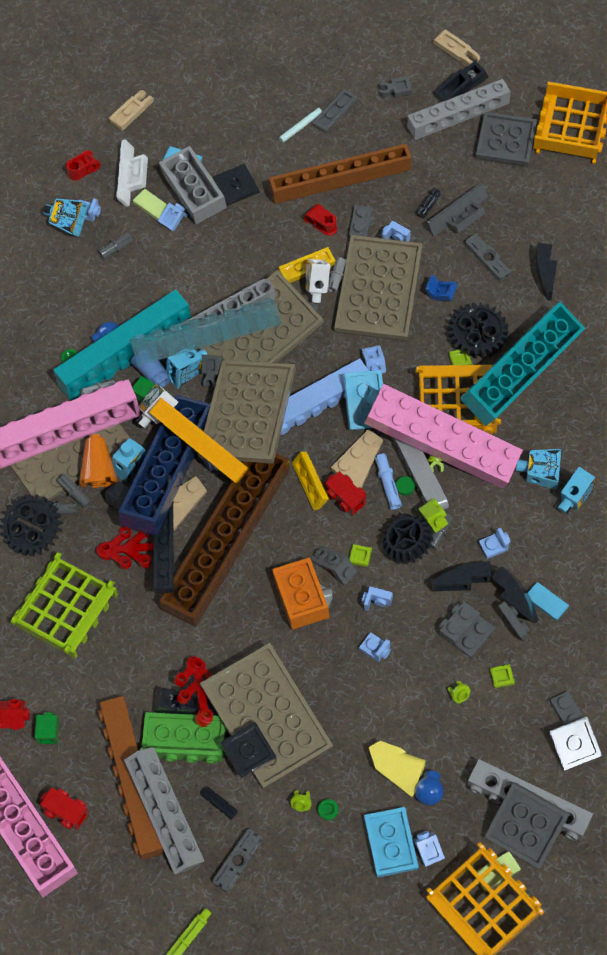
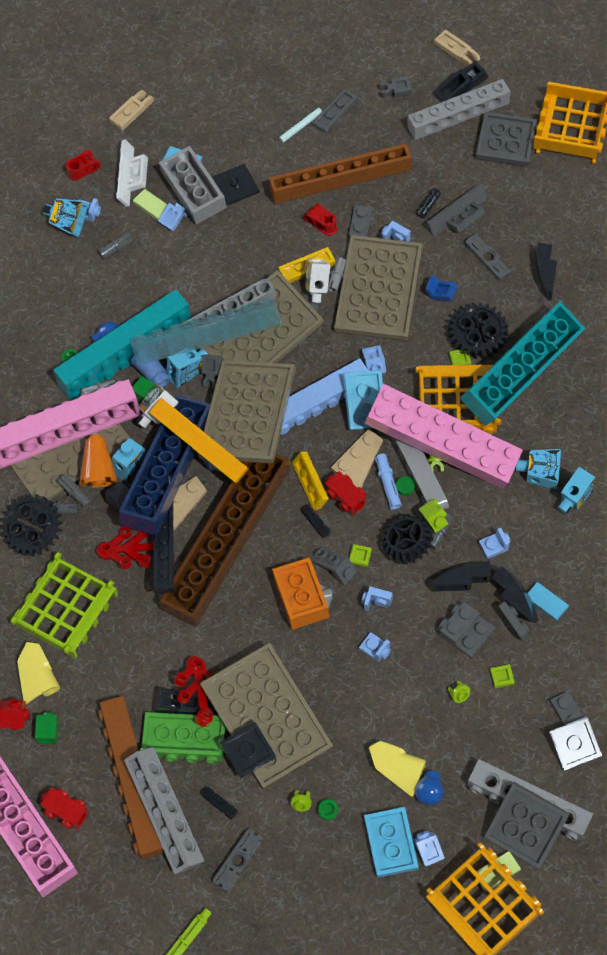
(35, 673): none -> light yellow panel
(316, 521): none -> black axle

